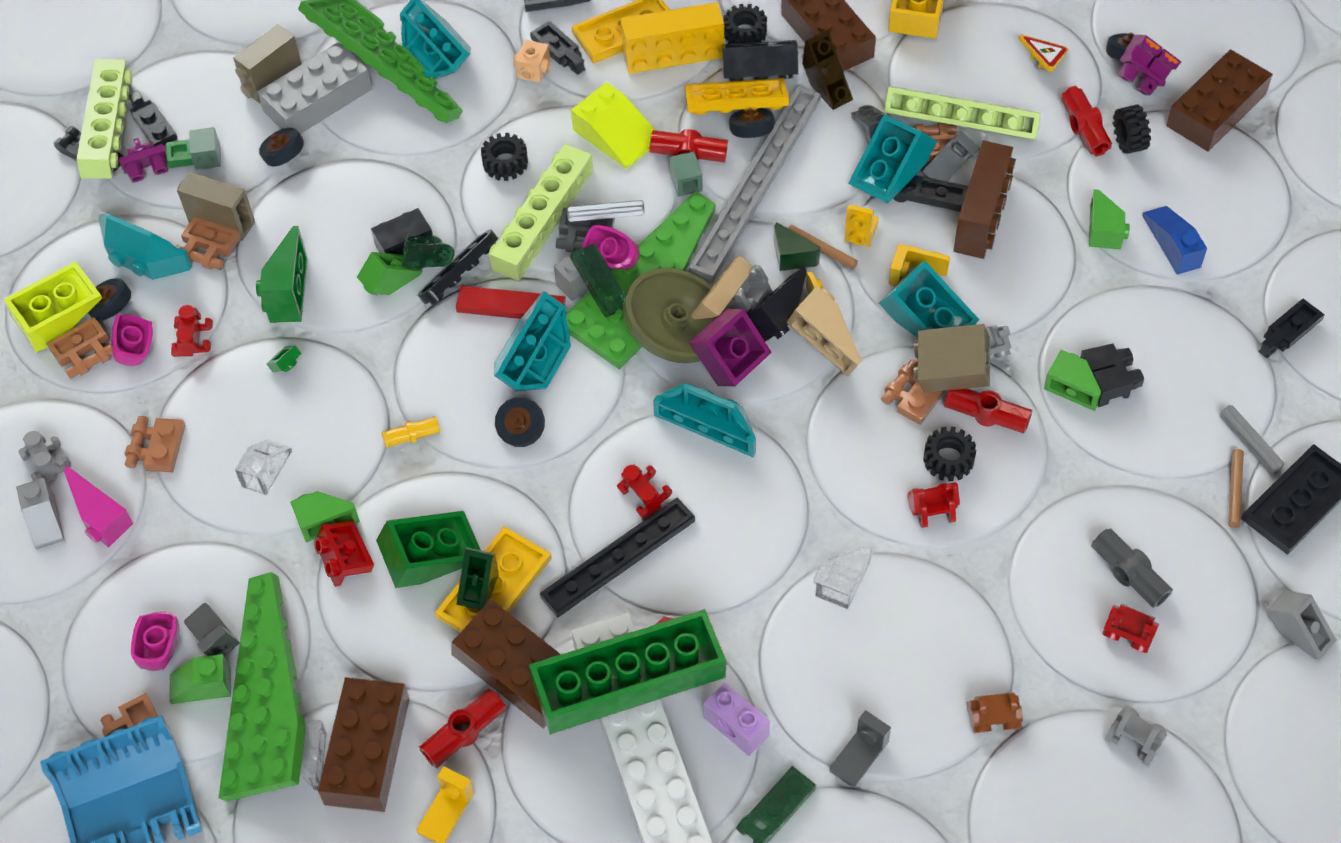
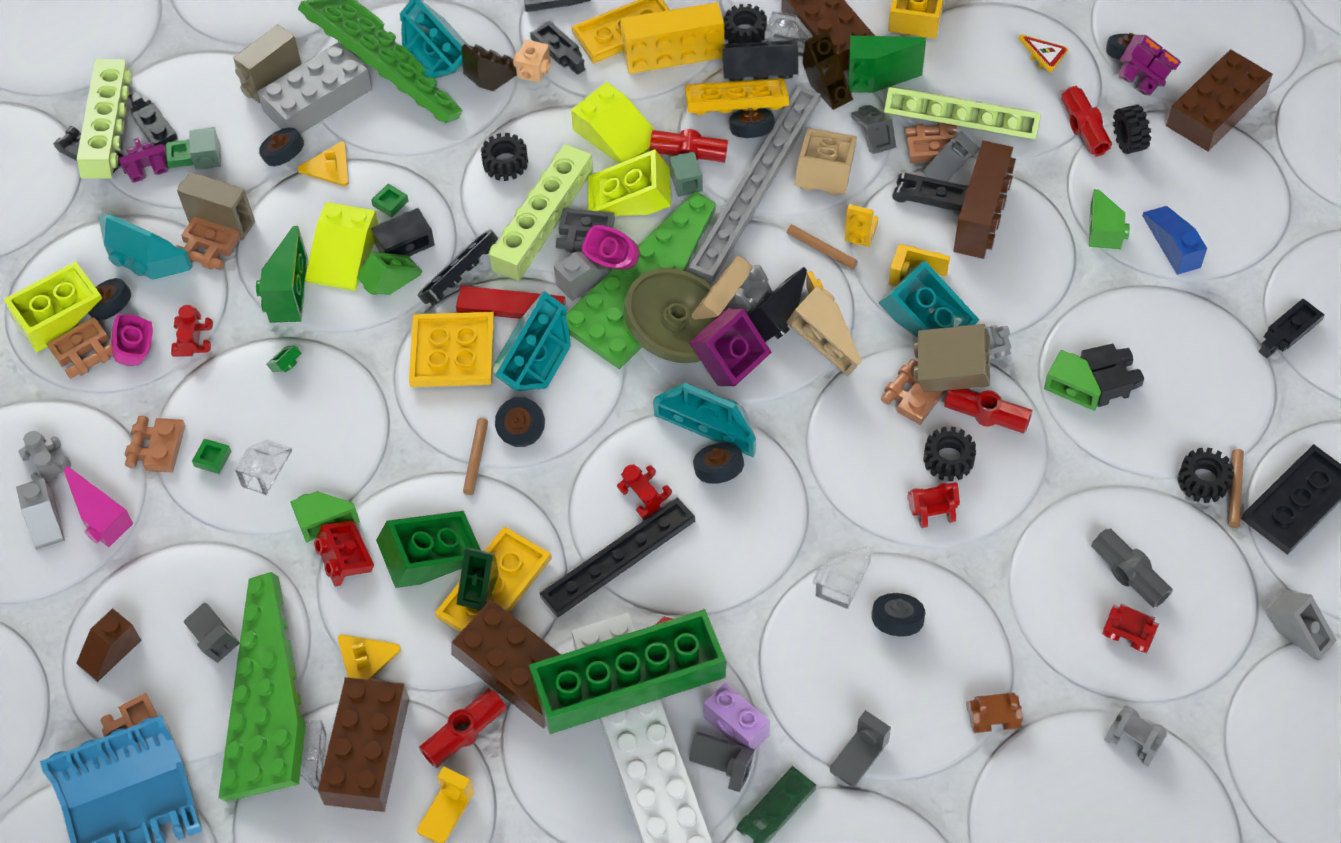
(107, 644): none -> reddish brown slope
(154, 640): dark pink piece -> none
(201, 680): bright green slope -> none
(211, 456): none -> green plate
(328, 165): none -> yellow piece
(341, 245): none -> neon yellow slope
(365, 657): none -> yellow piece
(389, 200): none -> green plate
(410, 432): yellow pin -> none
(426, 252): clear green piece -> none
(452, 349): none -> yellow plate
(475, 456): none -> medium nougat bar
(487, 68): none -> dark brown slope
(598, 279): clear green plate -> none
(605, 210): axle -> none
(631, 187): none -> neon yellow slope
(718, 463): none -> black wheel
(723, 756): none -> dark grey bracket
(787, 27): none -> clear slope
(794, 250): dark green slope -> none
(825, 161): none -> tan slope
(883, 61): none -> green slope
(891, 159): teal slope -> none
(898, 614): none -> black wheel
(1210, 462): none -> black tyre
(1252, 439): light grey axle -> none

